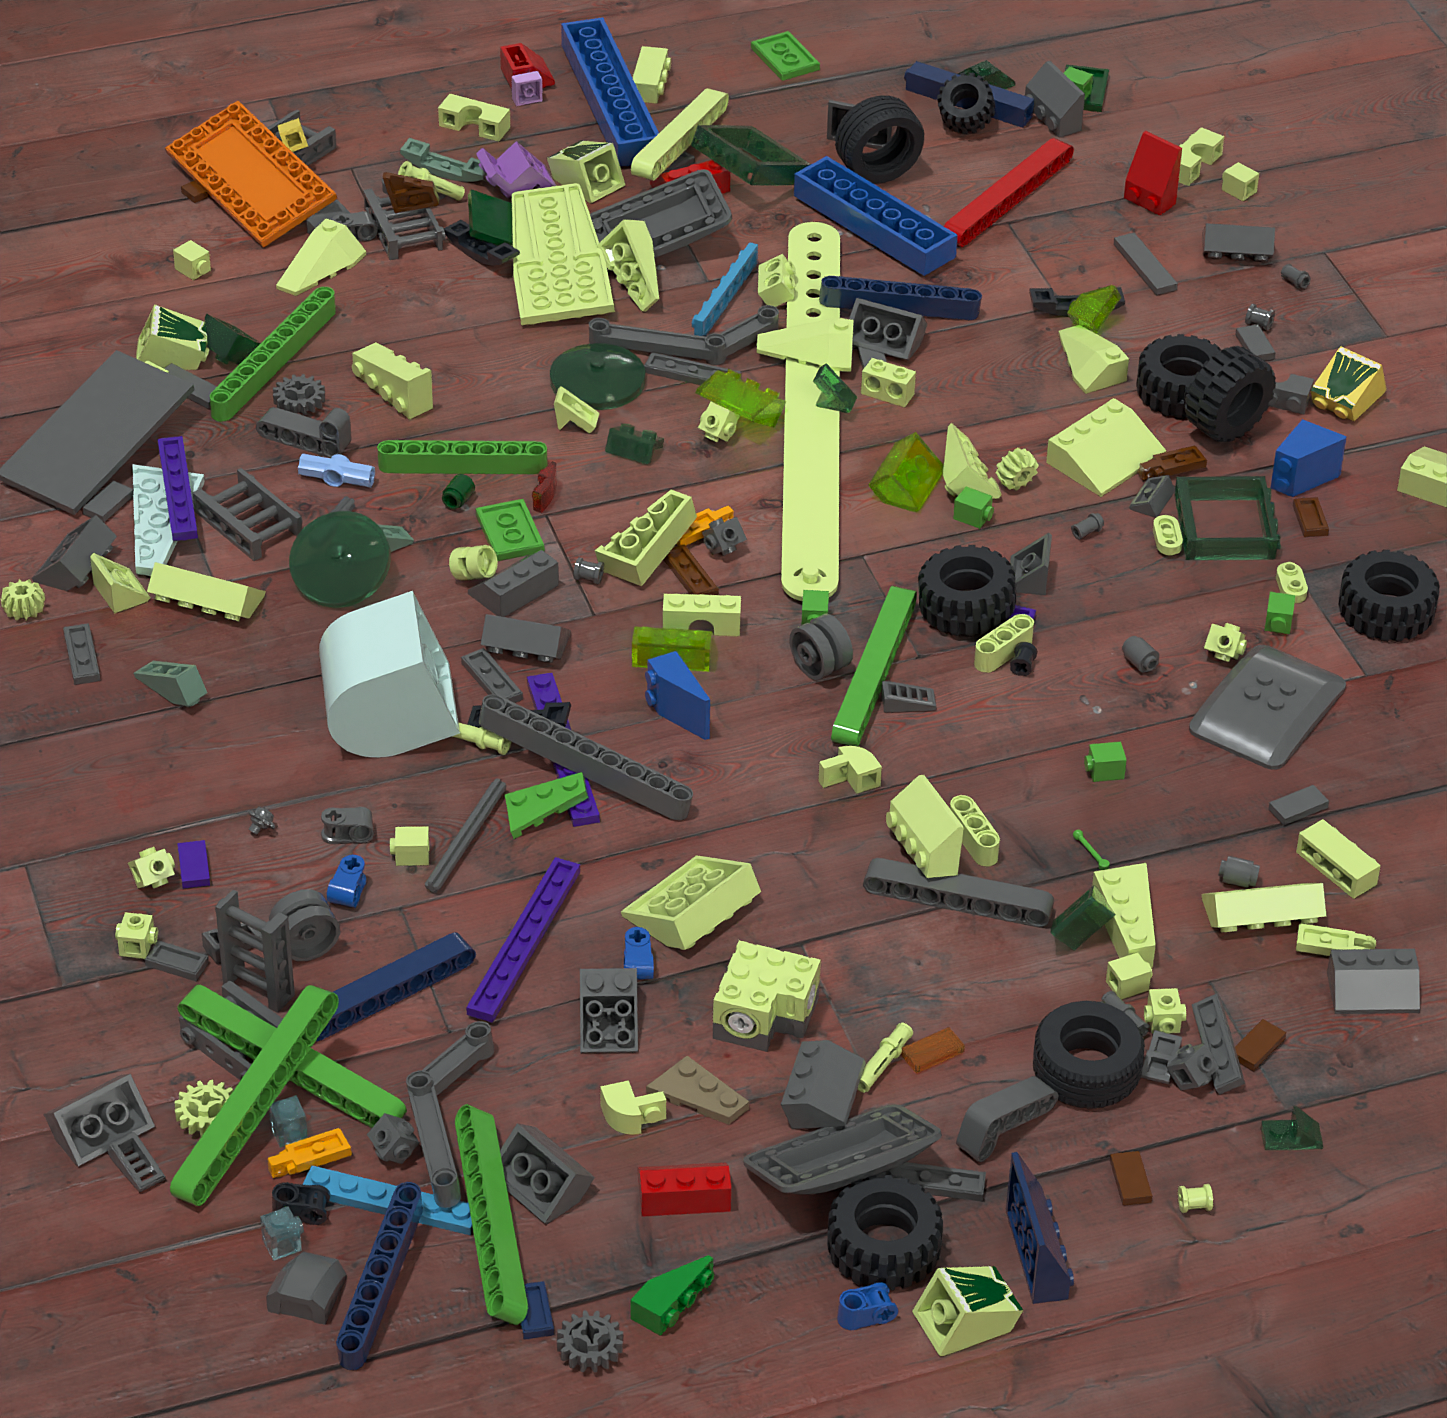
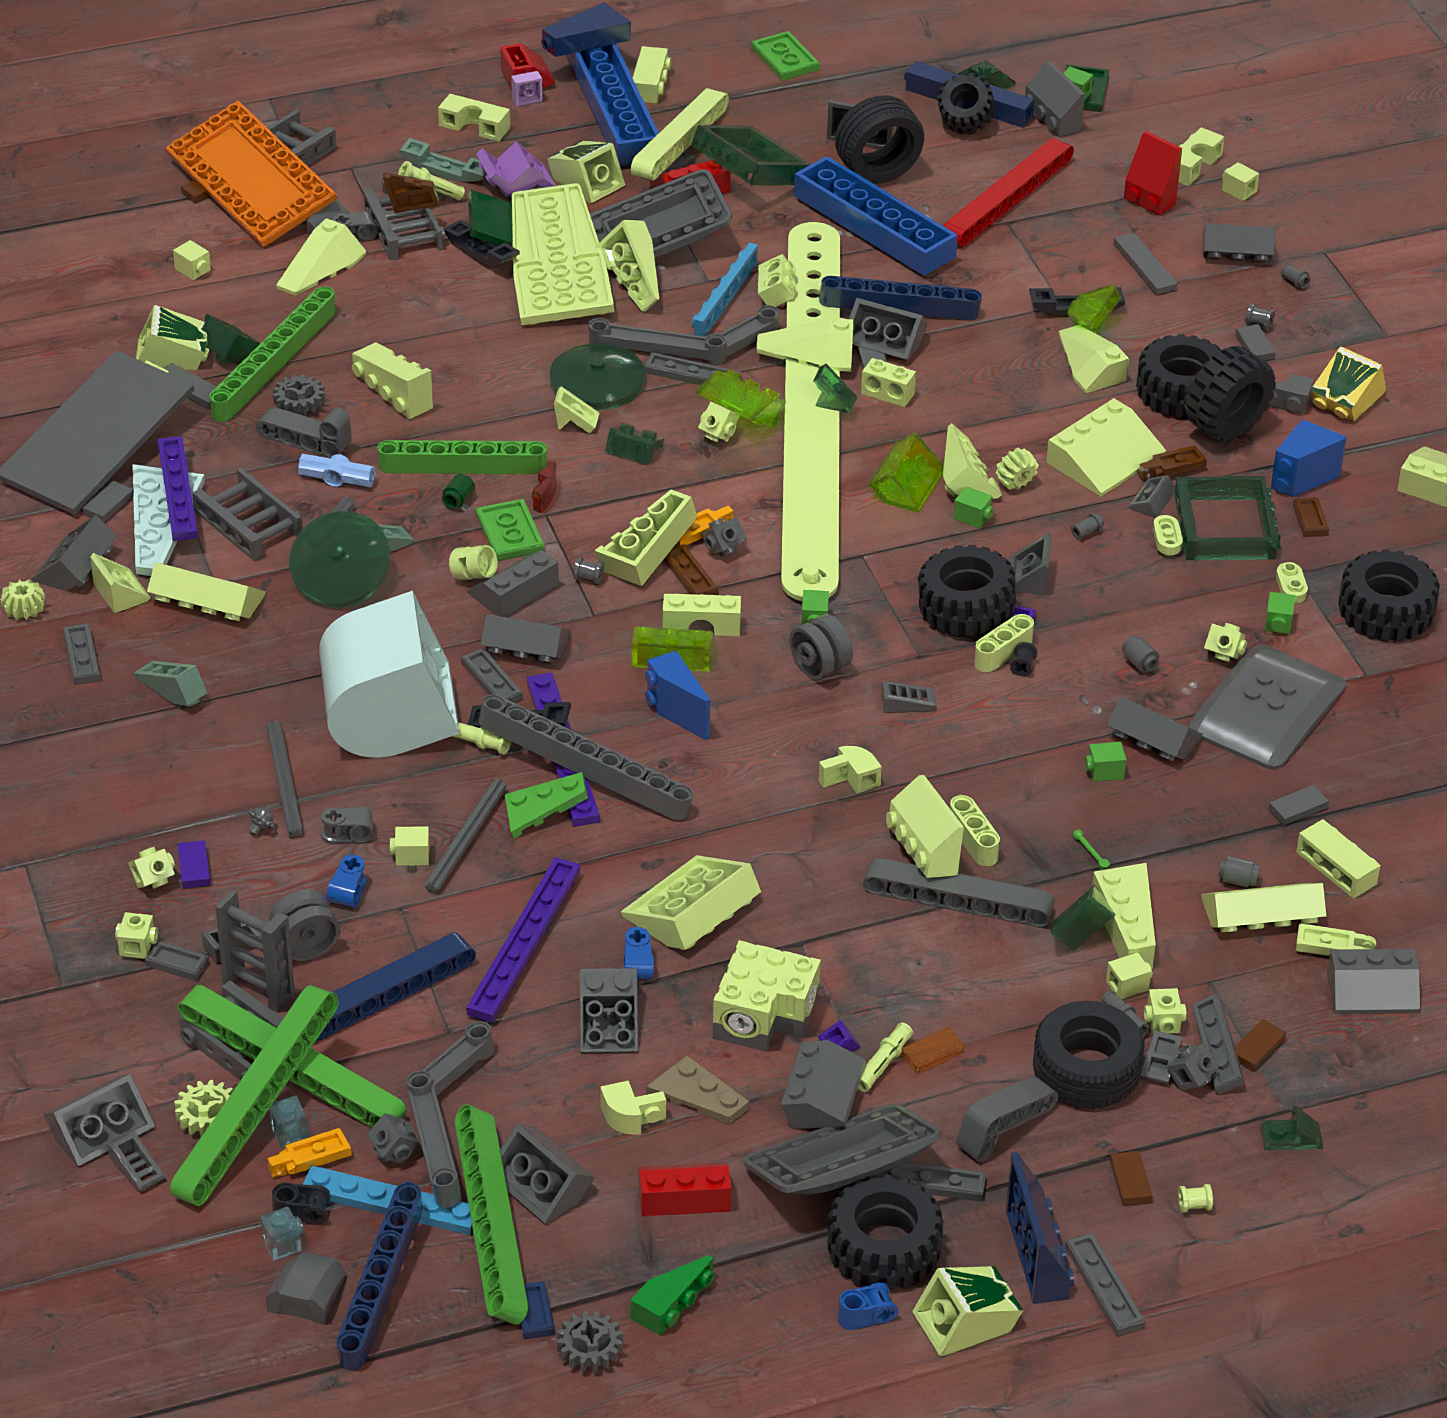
(284, 779): none -> dark grey axle
(293, 135): light yellow brick -> none
(586, 31): none -> dark blue slope
(840, 1035): none -> dark purple slope
(874, 666): bright green beam -> none
(1105, 1284): none -> dark grey tile
(1153, 730): none -> dark grey slope

